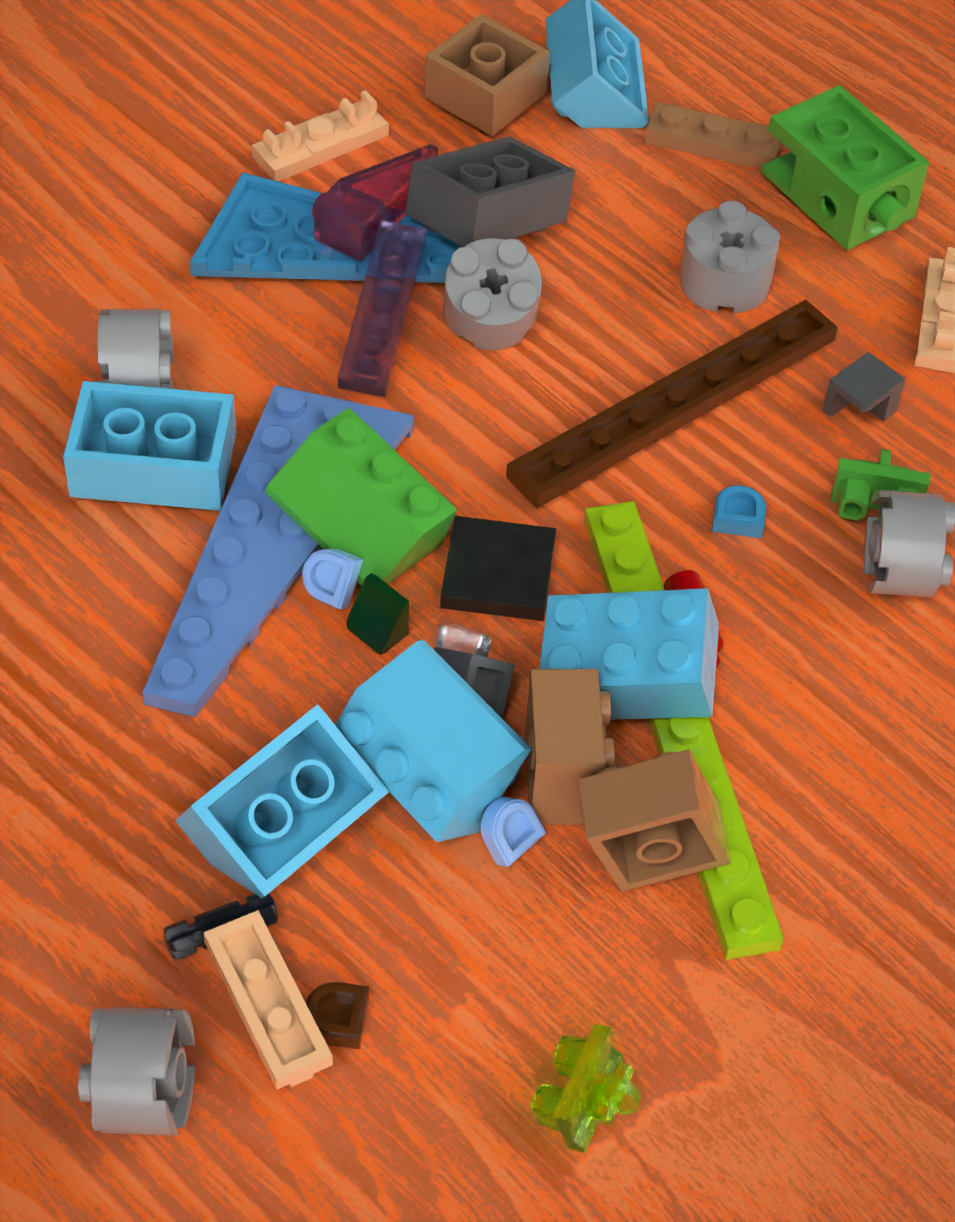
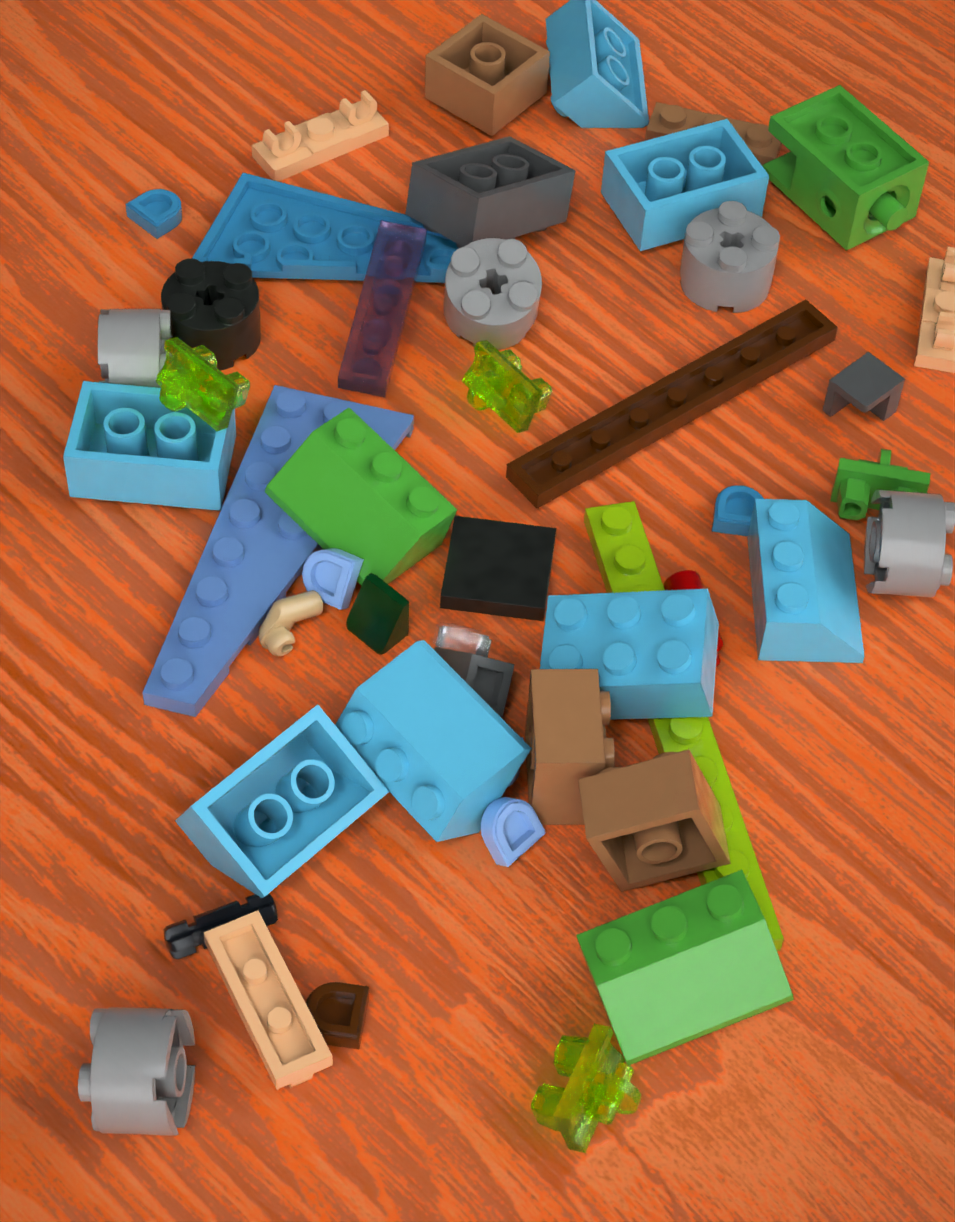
(156, 211): none -> dark azure tile
(194, 382): none -> clear neon green hips
(214, 308): none -> pearl dark grey brick
(276, 628): none -> tan arm
(354, 206): clear pink slope -> none
(499, 383): none -> clear neon green hips
(675, 177): none -> medium azure brick
(685, 967): none -> slope
(802, 585): none -> medium azure slope

